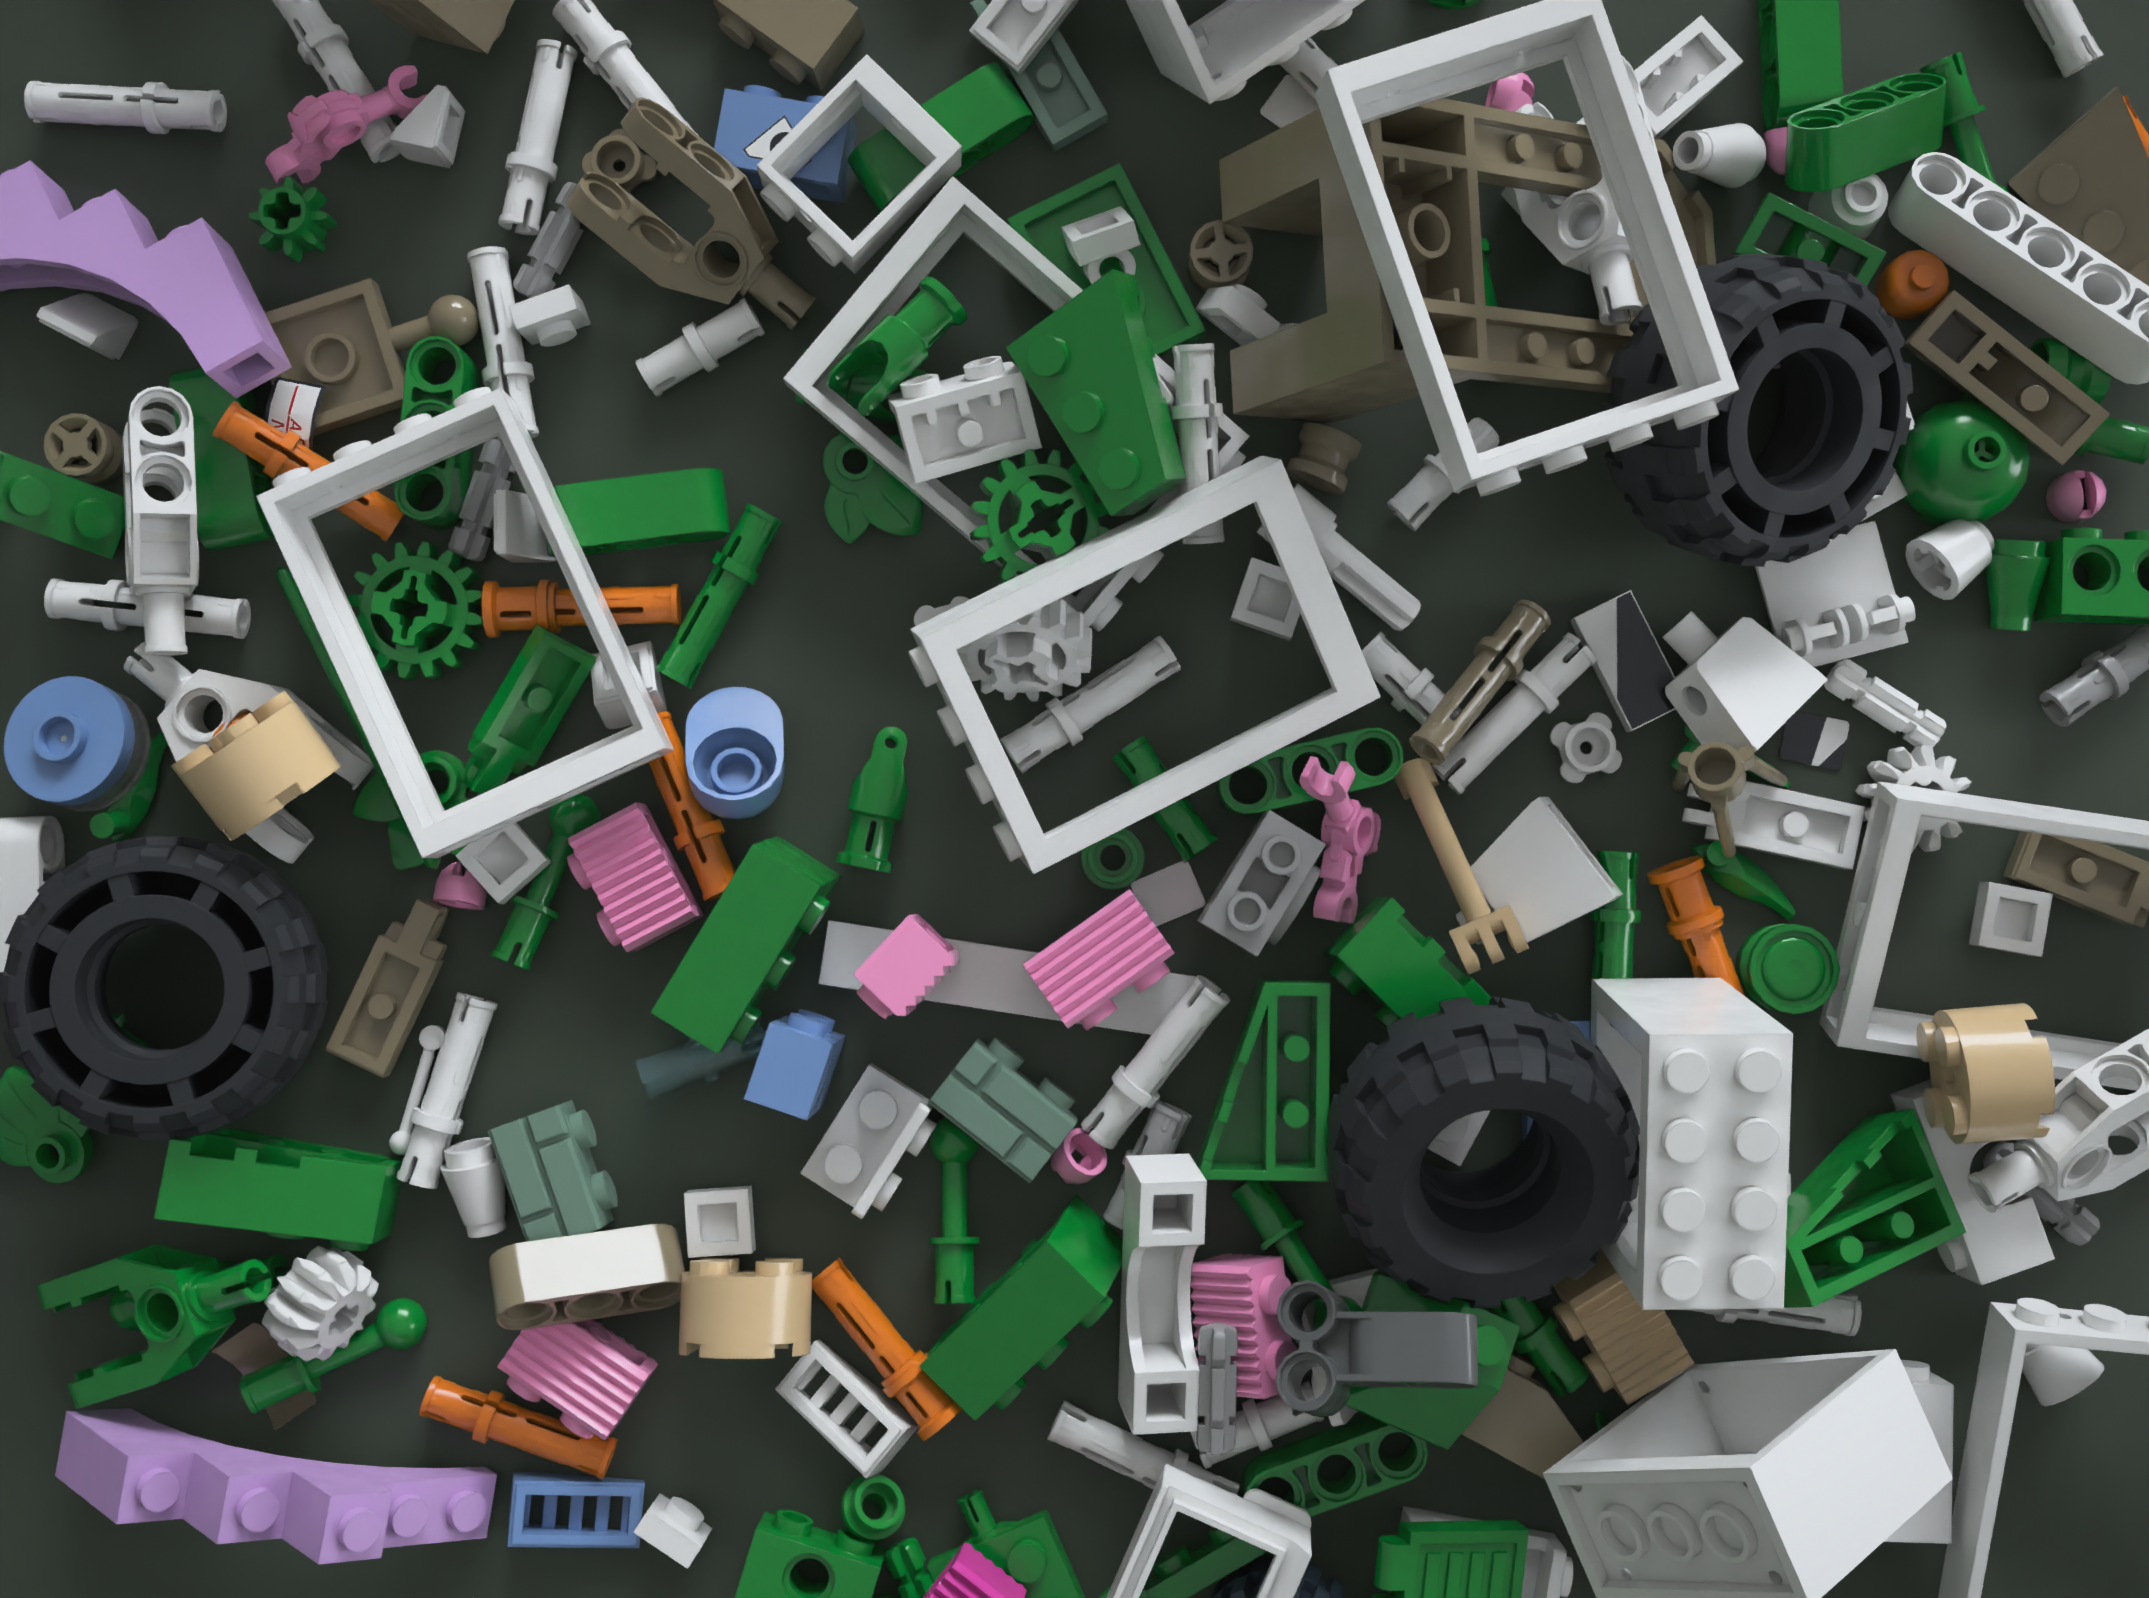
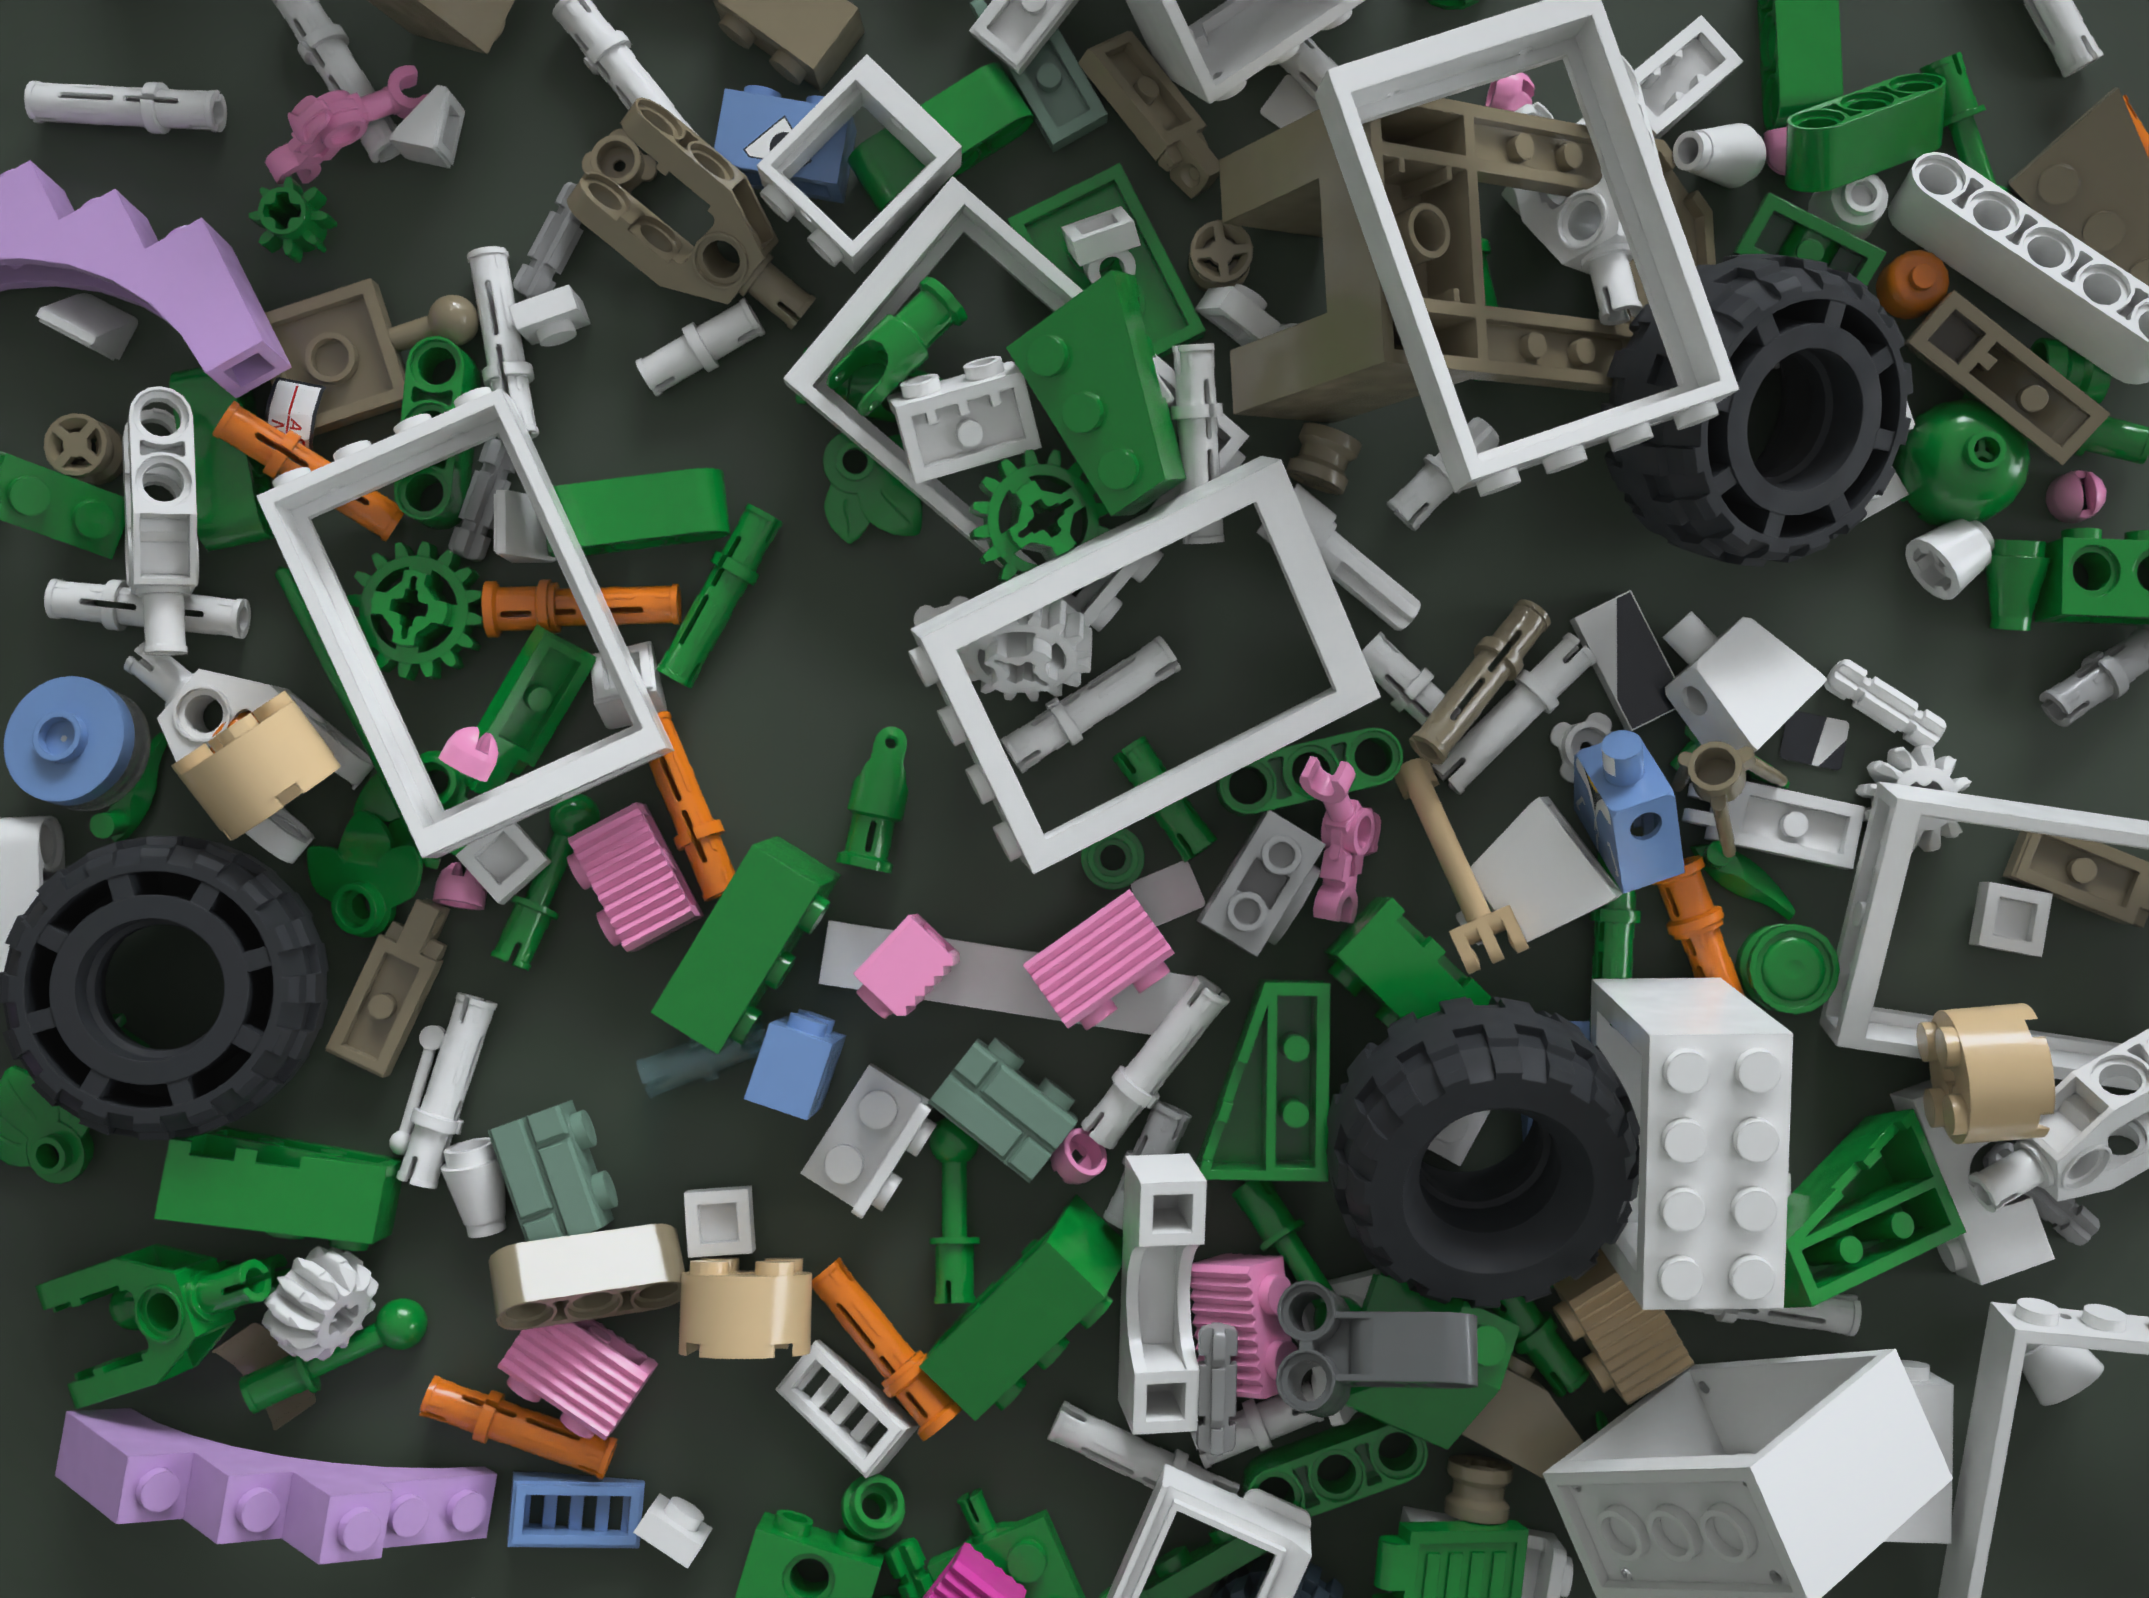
(365, 867): none -> green plate
(471, 755): none -> bright pink hinge
(532, 161): white pin -> none
(735, 752): medium blue cap -> none
(1153, 110): none -> dark tan hinge
(1266, 601): white plate -> none
(1478, 1489): none -> dark tan wheel
(1623, 786): none -> medium blue torso
(1836, 600): white hinge -> none

